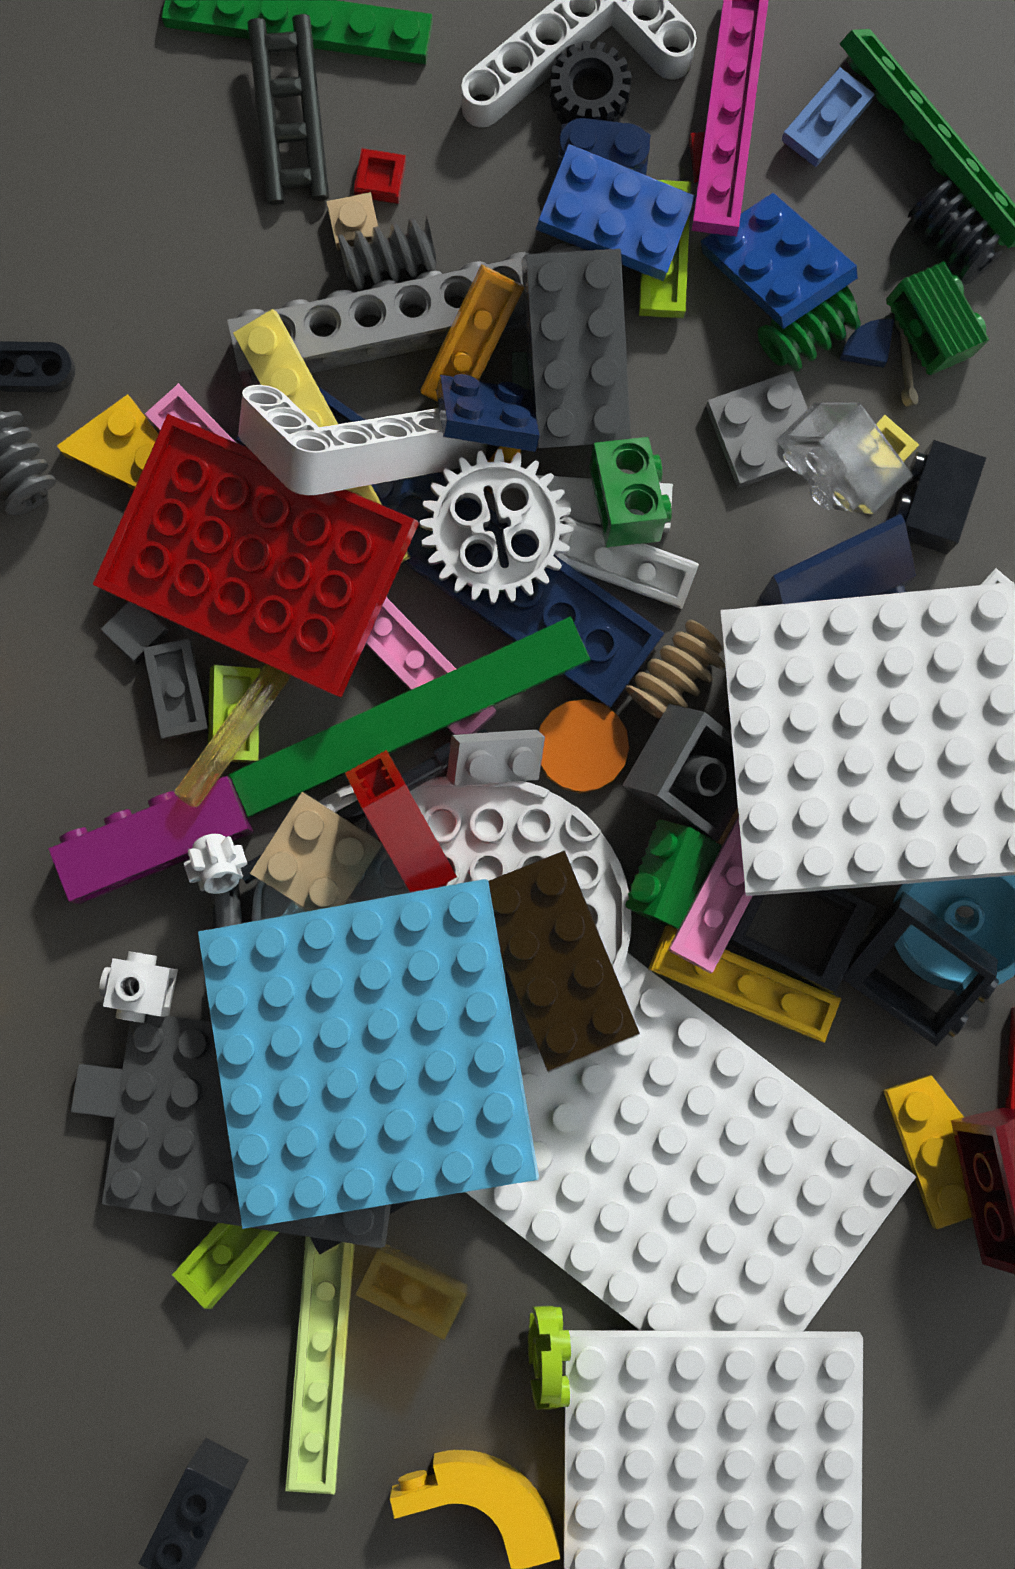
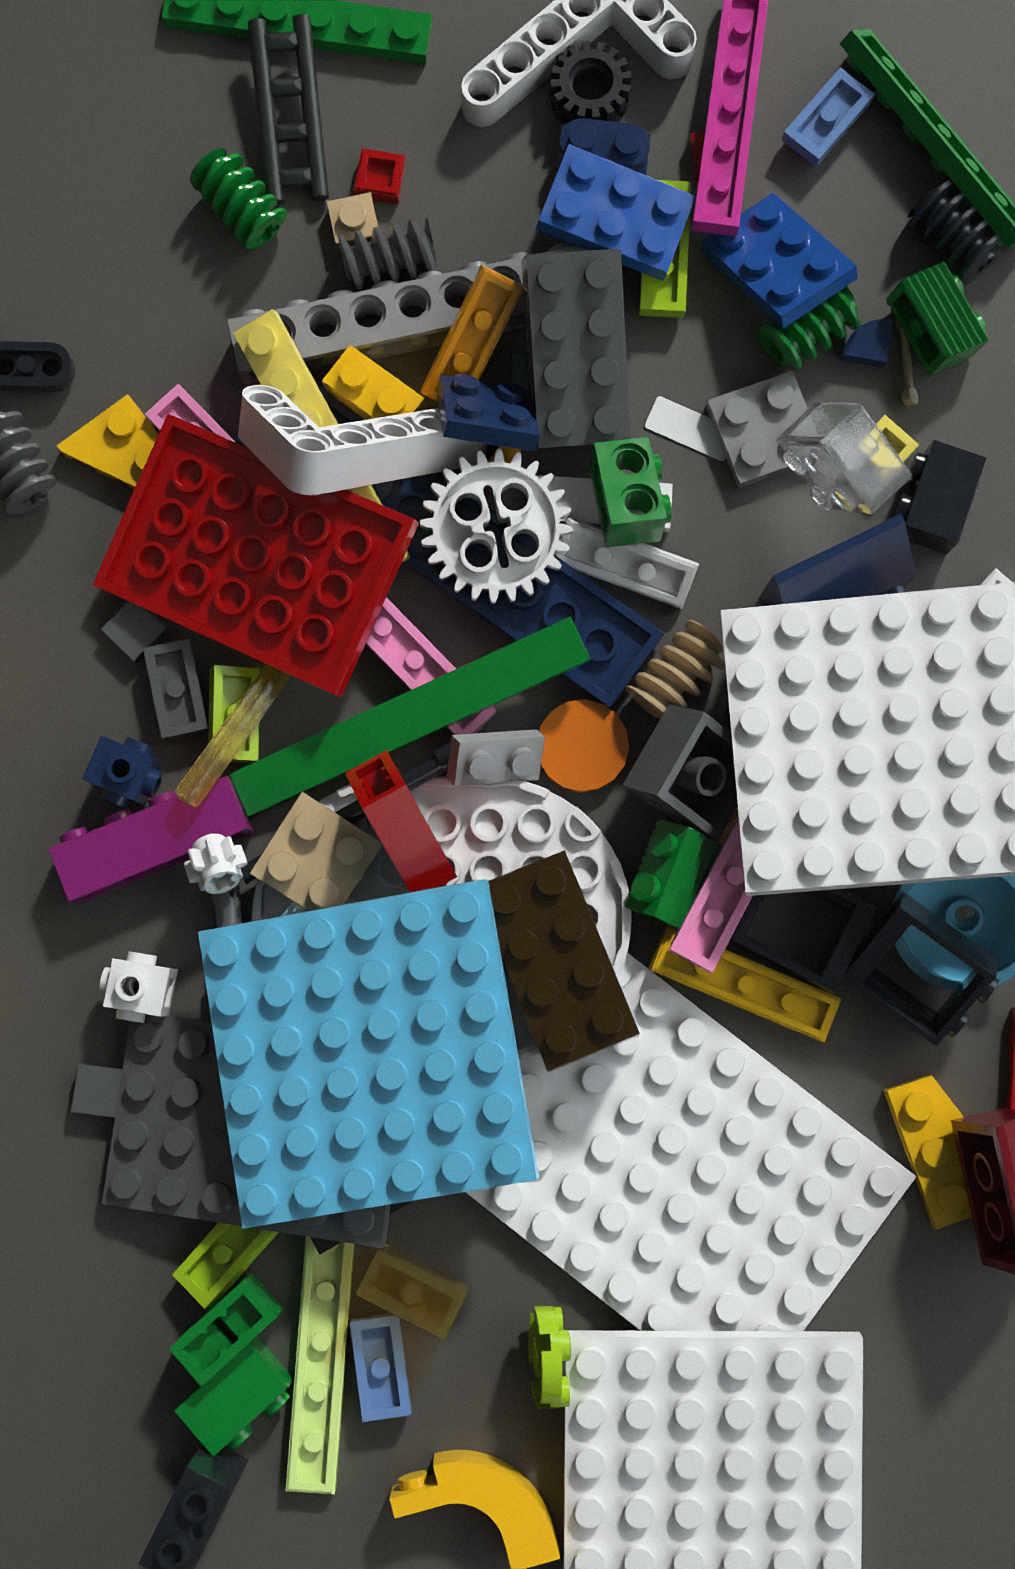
(109, 766): none -> dark blue brick
(226, 1329): none -> green brick
(235, 1397): none -> green brick
(237, 198): none -> green piece
(369, 387): none -> yellow brick
(380, 1367): none -> medium blue plate
(685, 427): none -> white sticker

